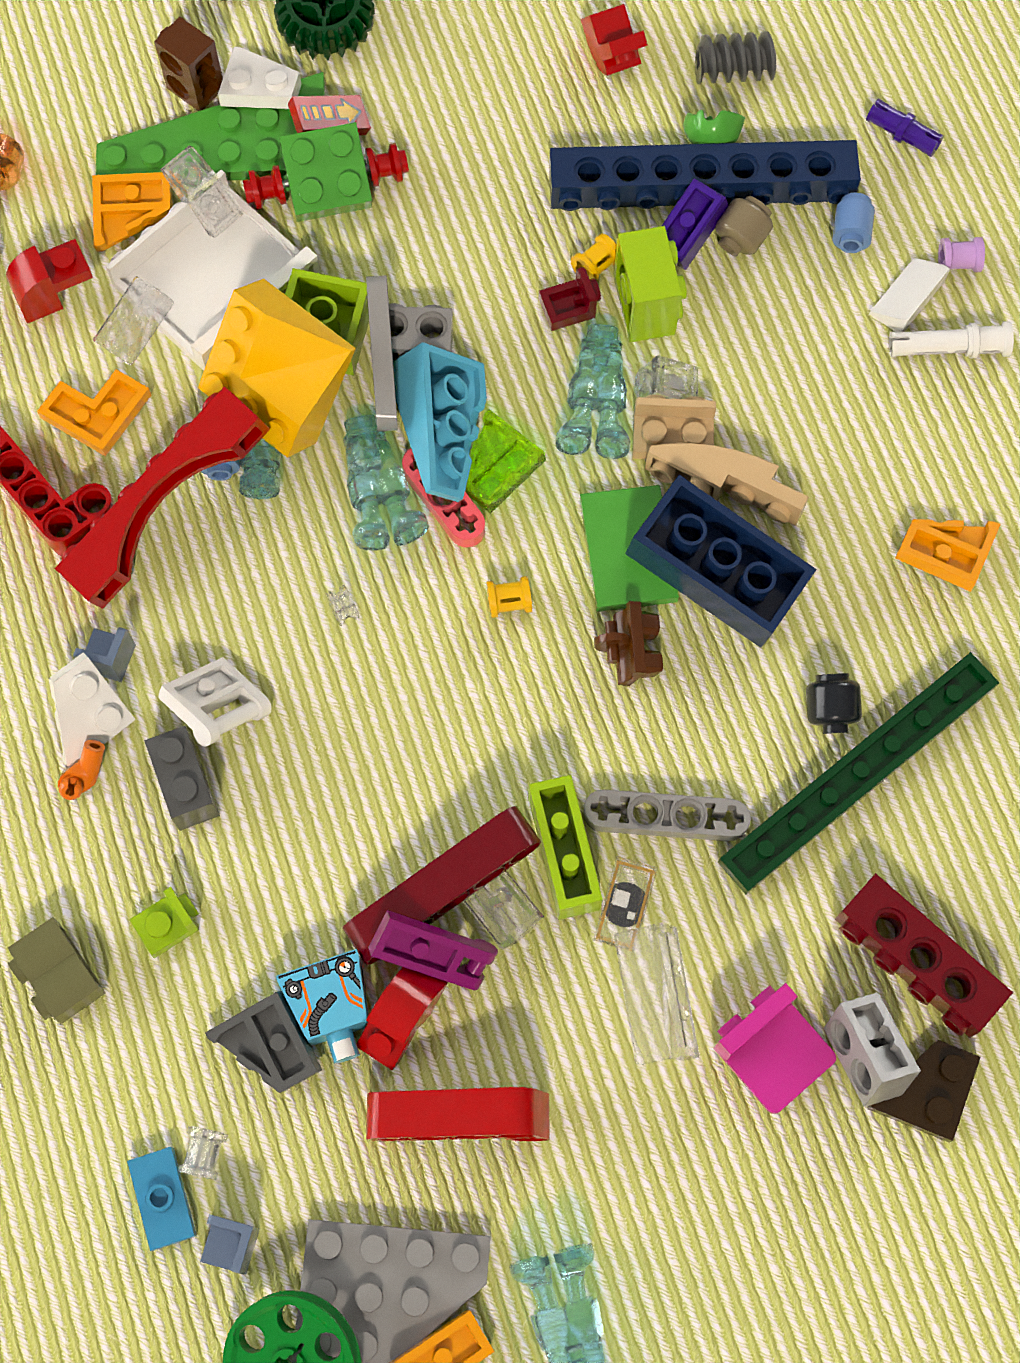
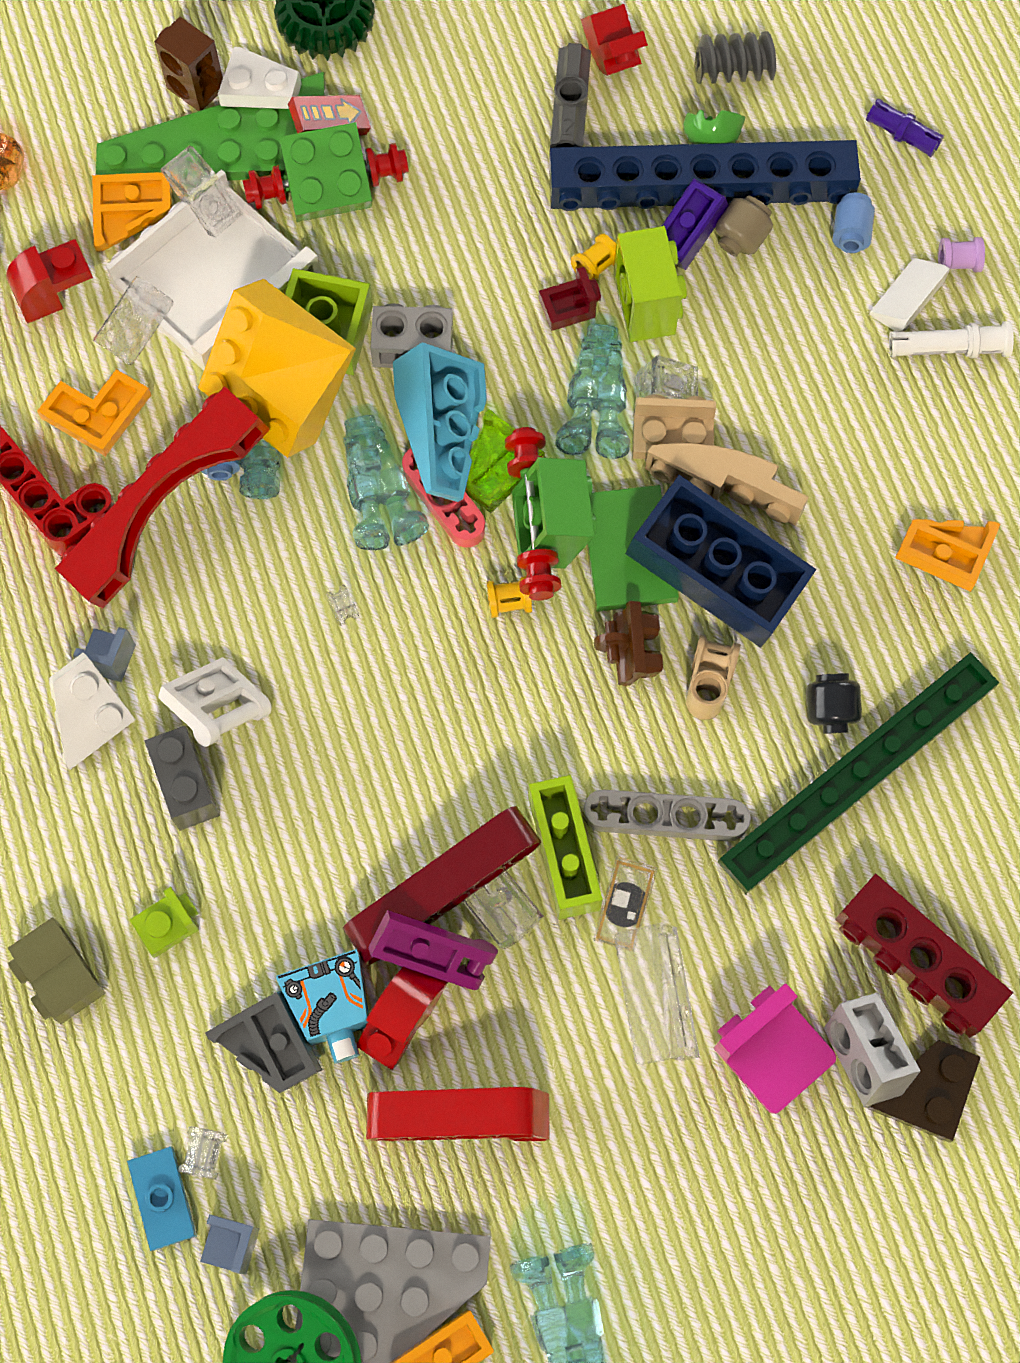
(83, 773): orange arm -> none
(381, 353): light grey beam -> none
(549, 511): none -> bright green brick
(570, 96): none -> dark grey piece
(712, 671): none -> tan piece

